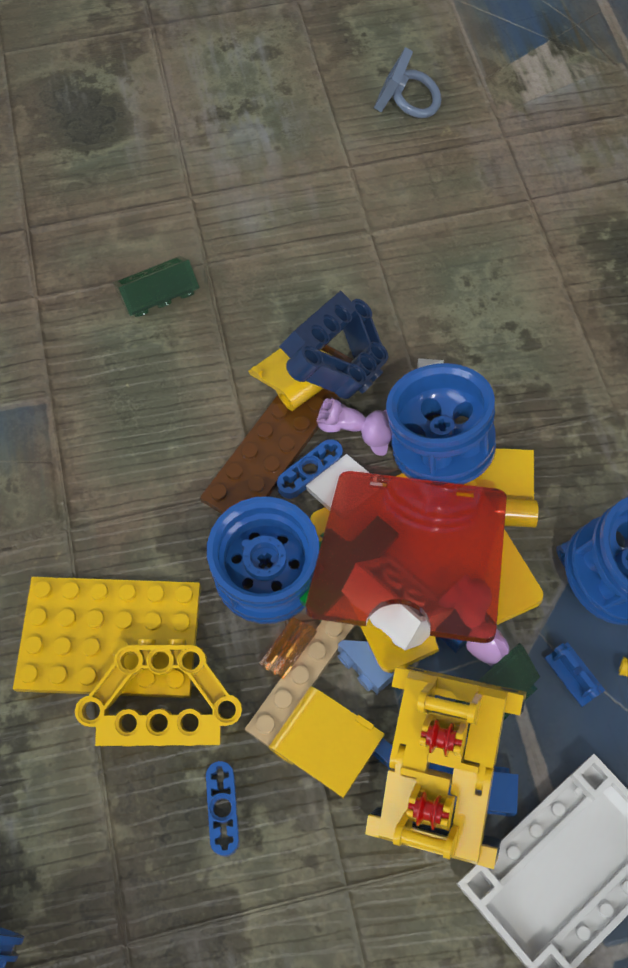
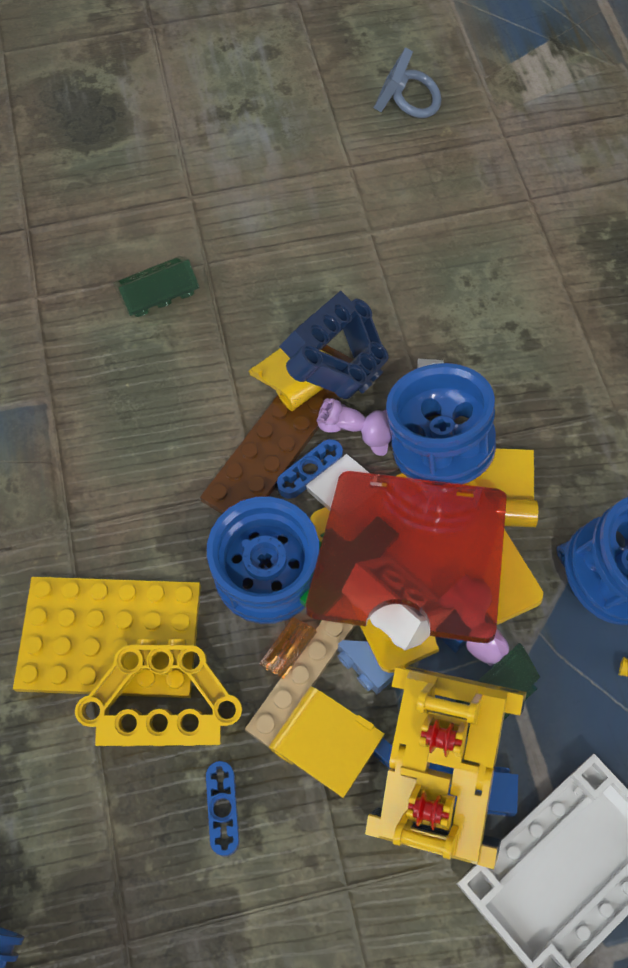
(574, 674): blue hinge -> none

